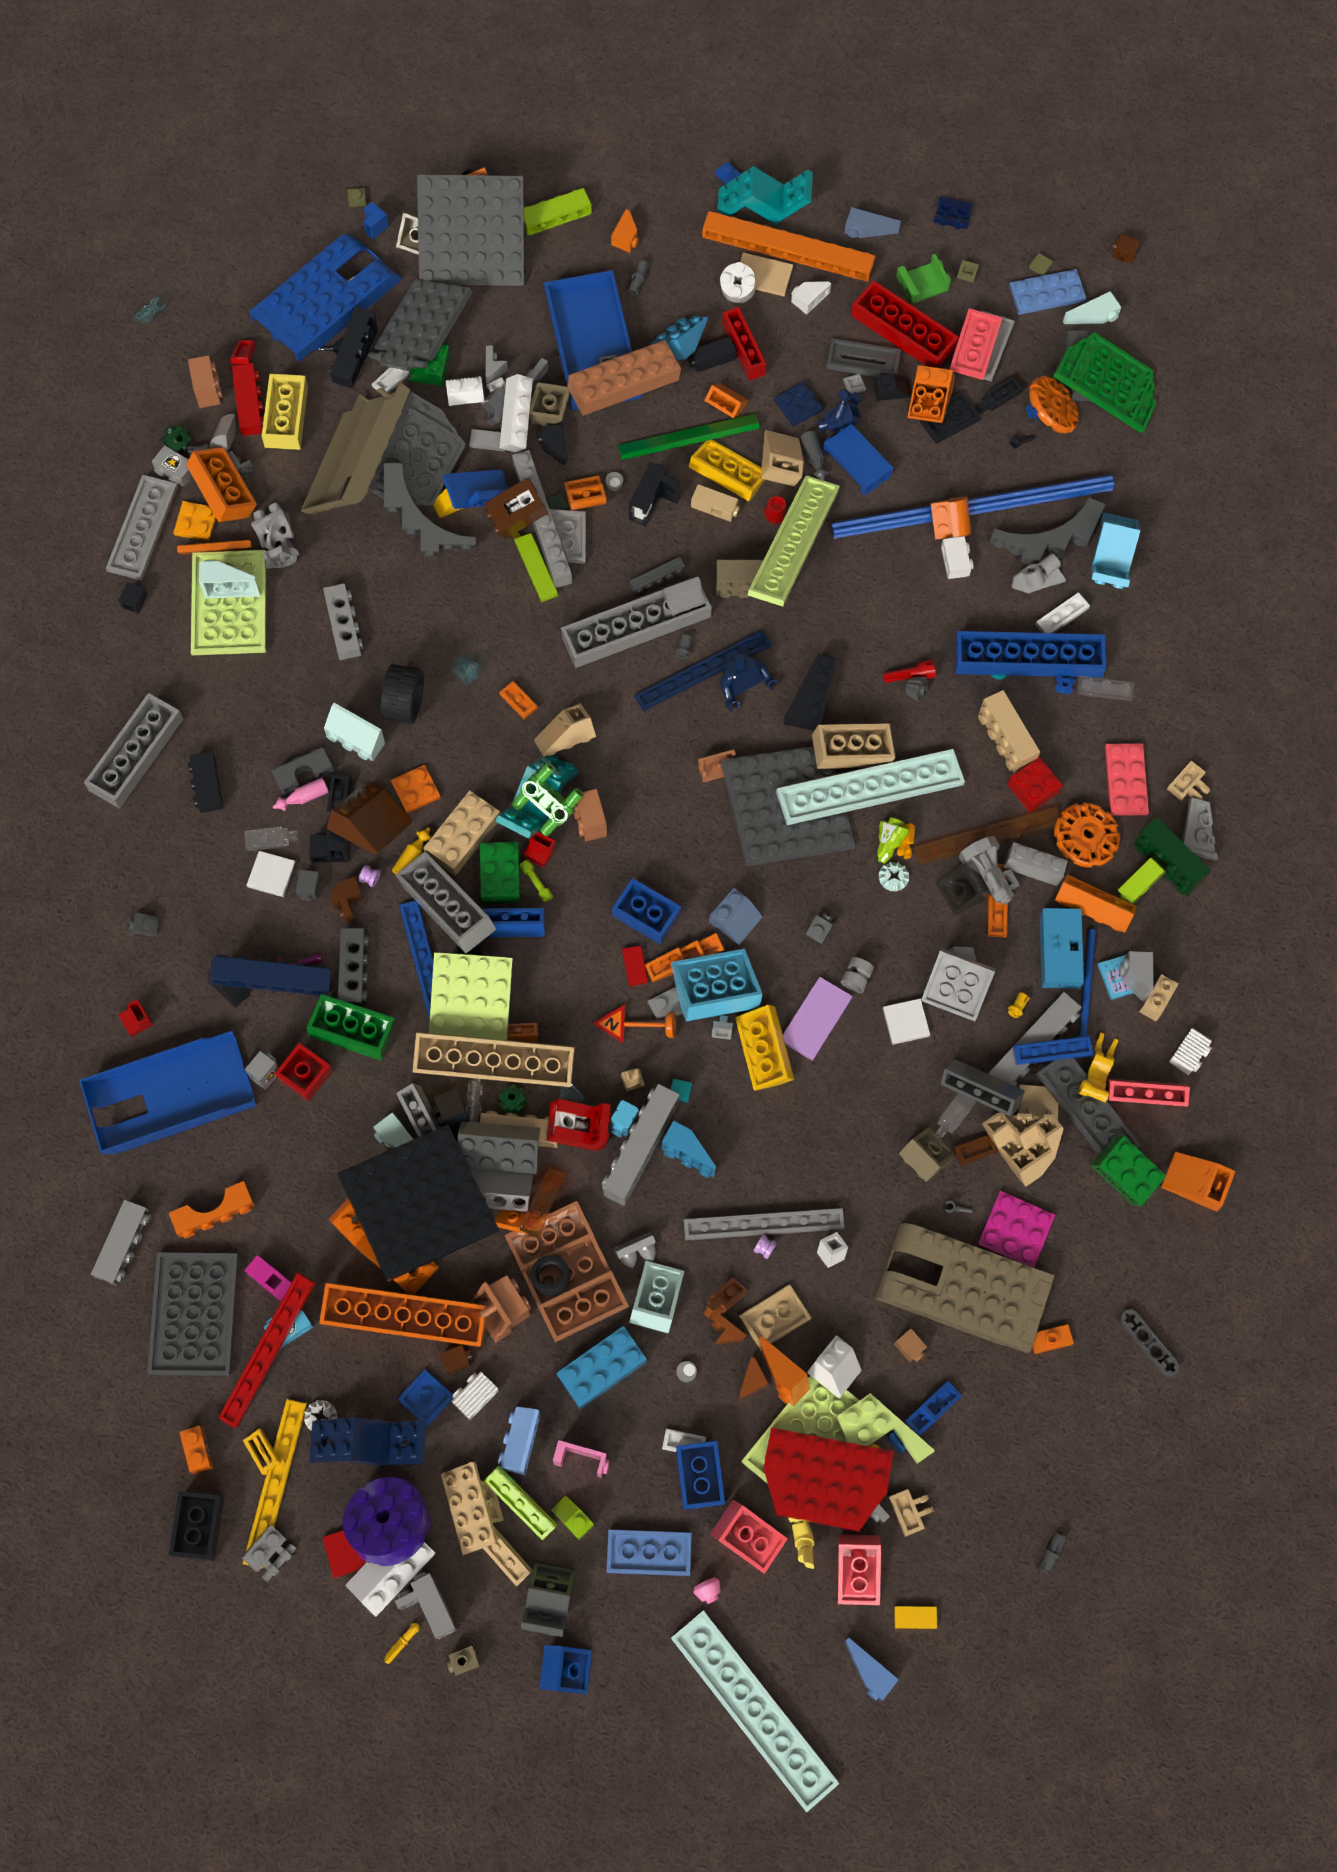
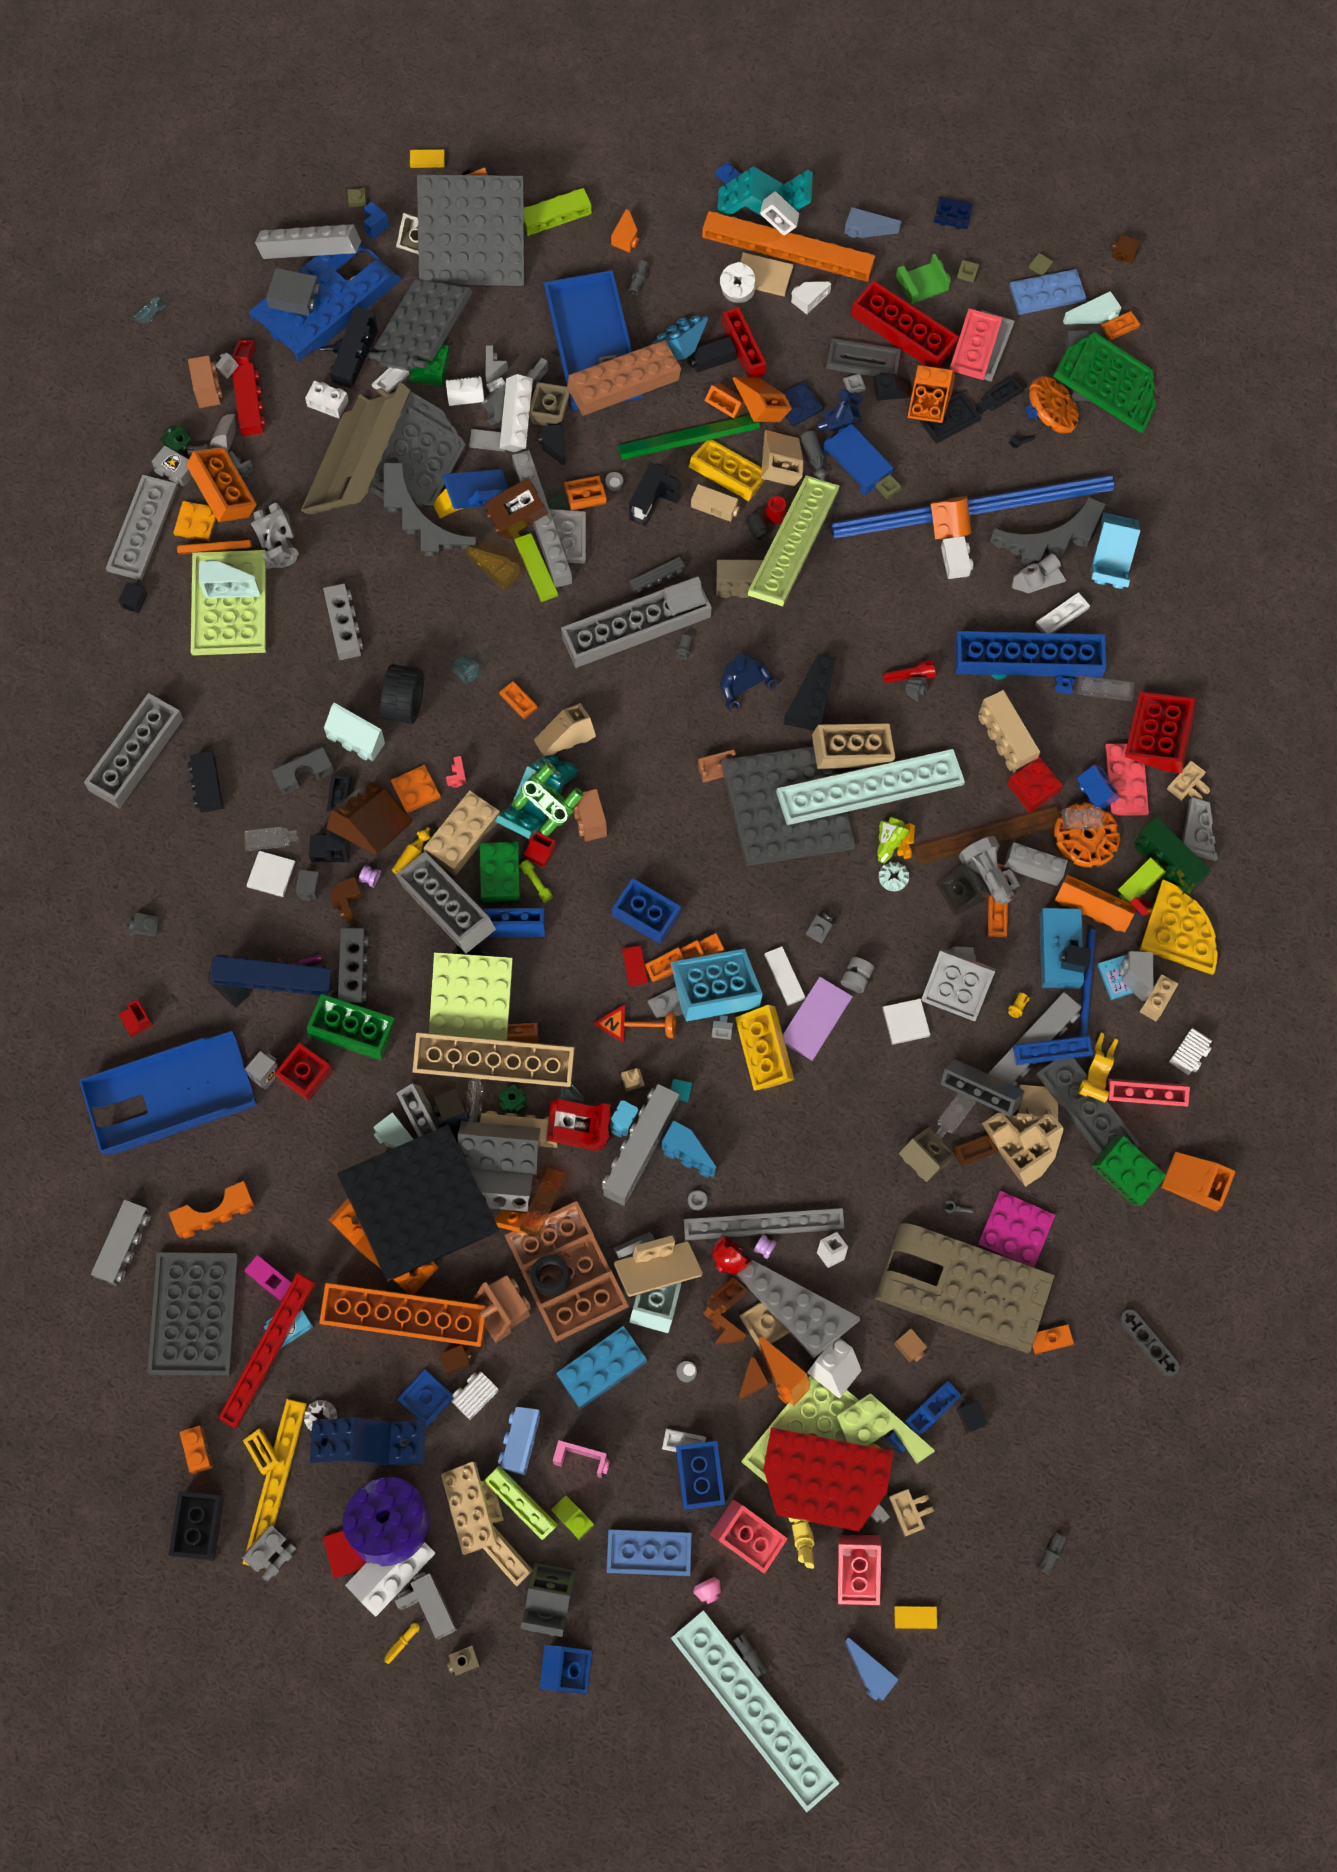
(226, 365): none -> light grey tile
(284, 411): light yellow brick -> none
(293, 292): none -> dark grey brick
(303, 794): bright pink wheel -> none
(308, 241): none -> light grey brick
(327, 399): none -> white brick
(419, 947): blue tile -> none
(427, 158): none -> yellow tile
(458, 777): none -> coral bracket
(495, 566): none -> clear yellow slope
(657, 1266): none -> tan bracket
(697, 1200): none -> light grey tile
(700, 671): dark blue tile -> none
(729, 1256): none -> red cylinder
(735, 916): sand blue slope -> none
(750, 1655): none -> dark grey pin
(757, 525): none -> pearl dark grey brick
(762, 399): none -> orange slope
(779, 213): none -> white brick
(784, 976): none -> white tile
(803, 1313): none -> light grey wing
(888, 486): none -> olive plate
(971, 1416): none -> black brick
(1075, 958): none -> black brick
(1082, 818): none -> clear slope
(1098, 787): none -> blue brick
(1120, 326): none -> orange plate
(1142, 906): none -> red tile
(1161, 731): none -> red slope
(1180, 930): none -> yellow plate

